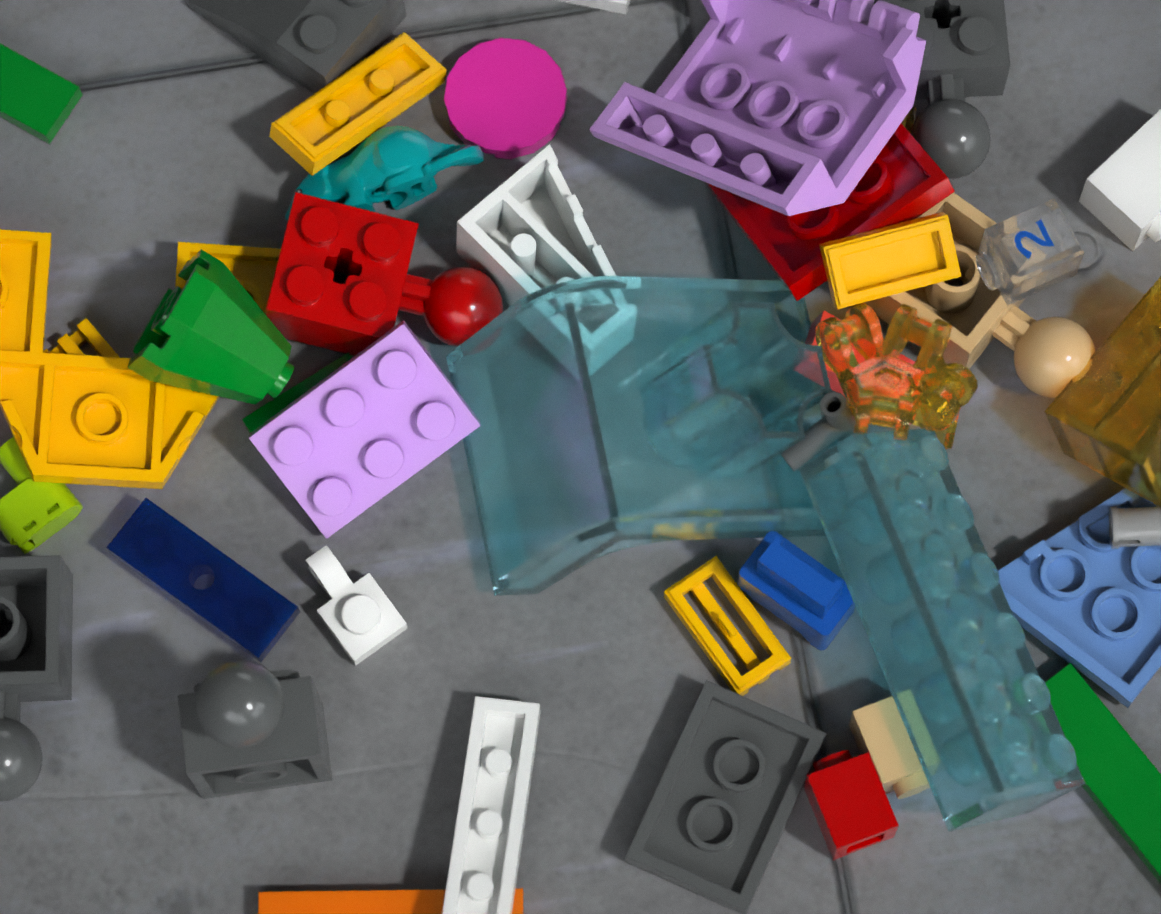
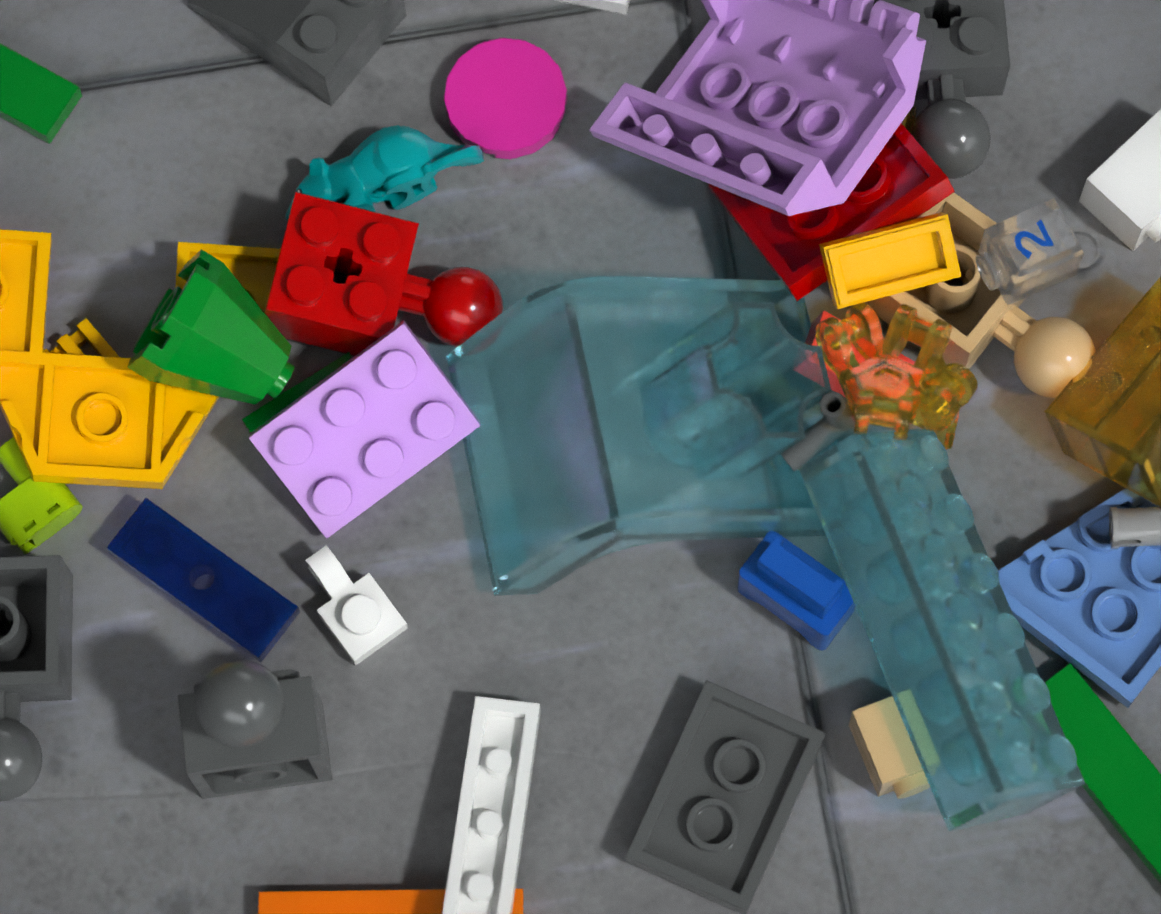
(357, 103): yellow tile -> none
(531, 233): white wedge -> none
(758, 671): yellow tile -> none
(849, 803): red brick -> none

